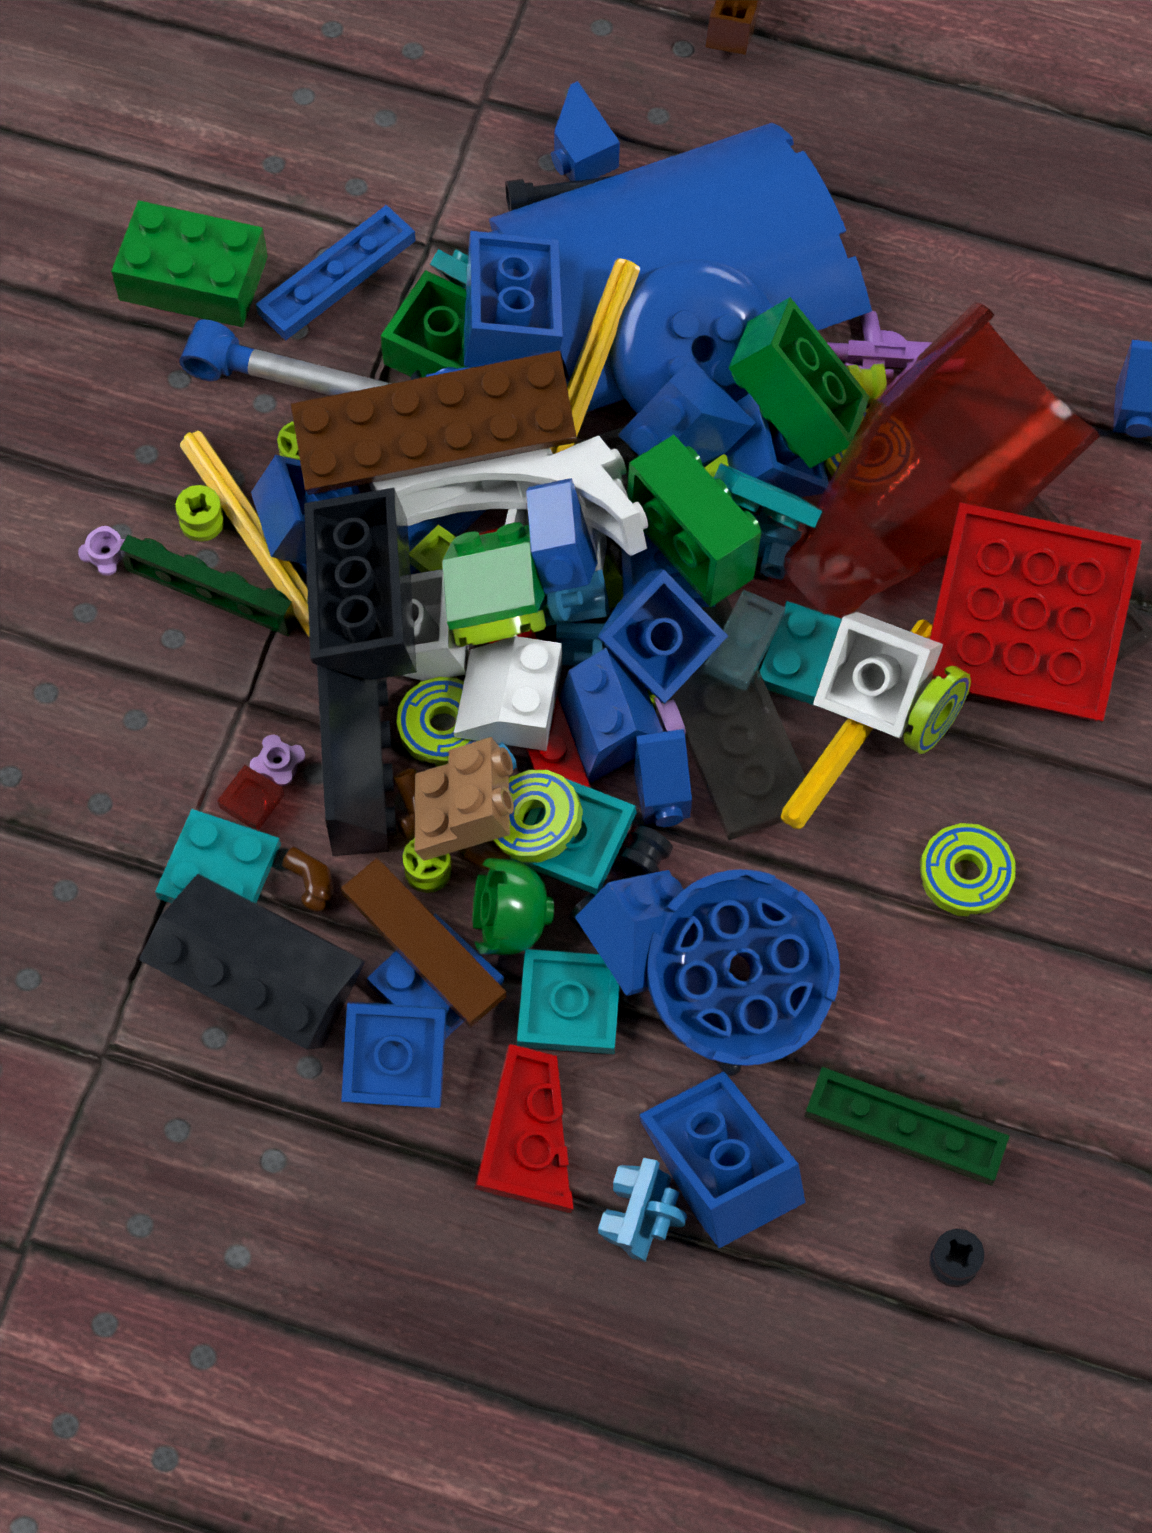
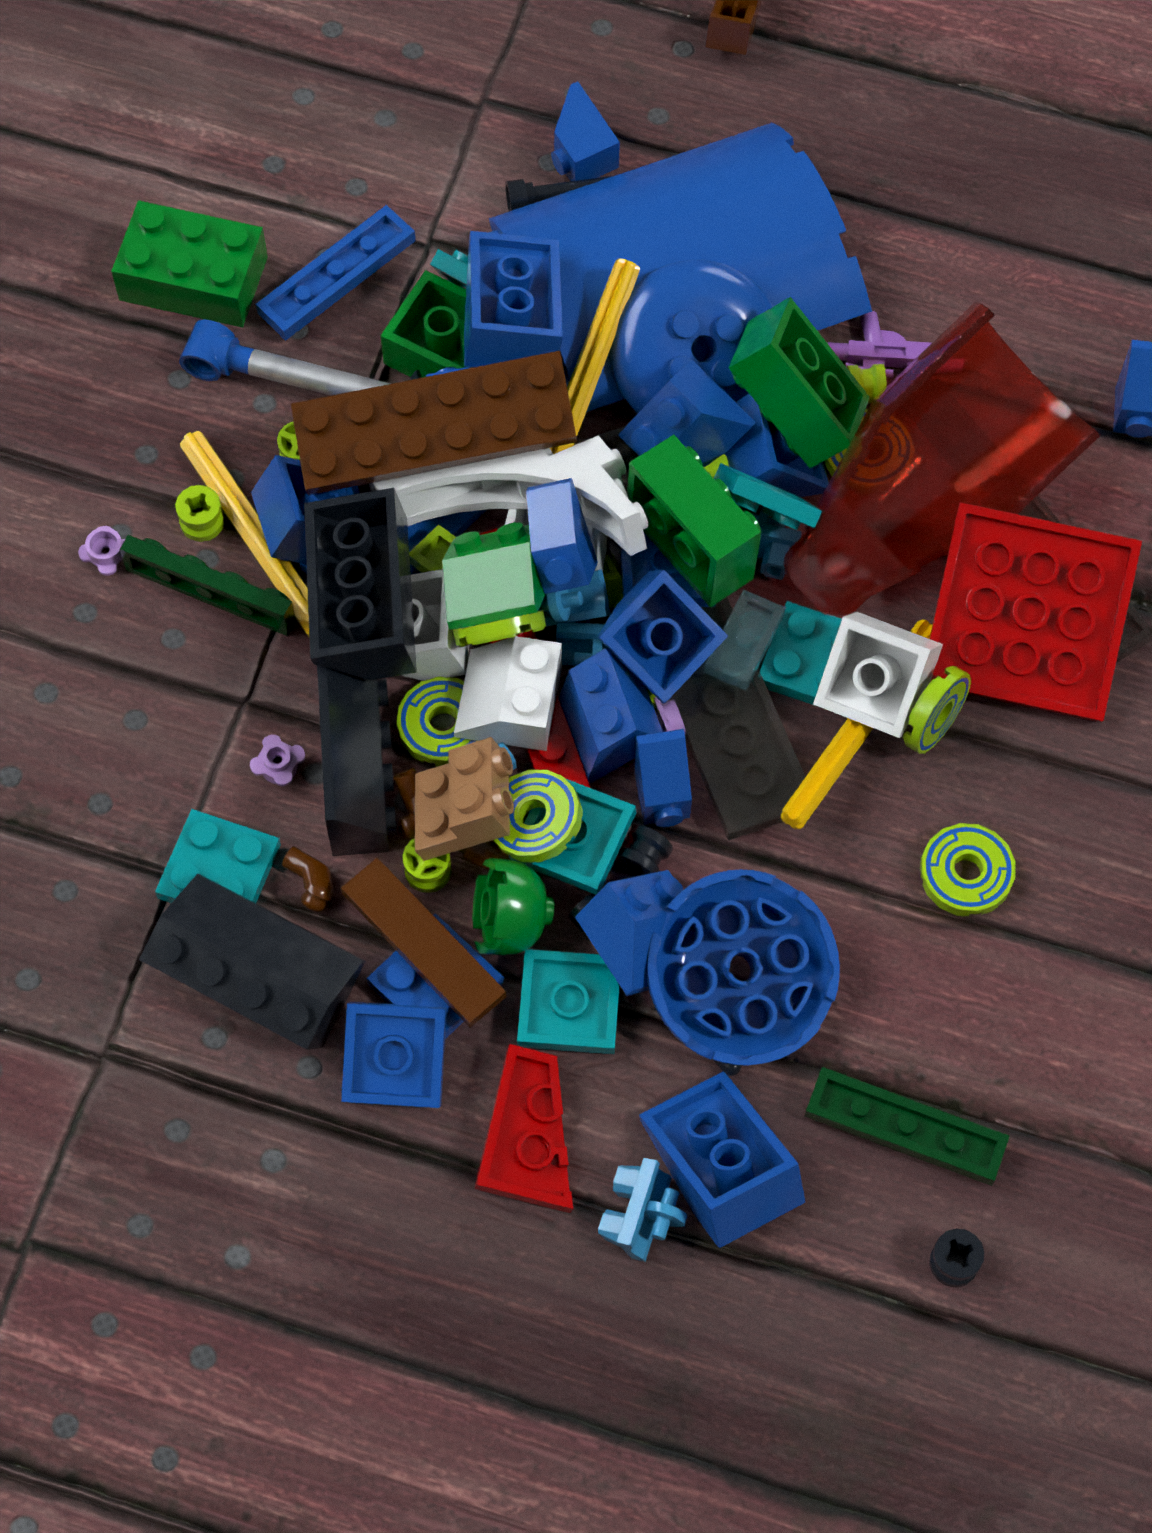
(250, 798): clear red plate -> none

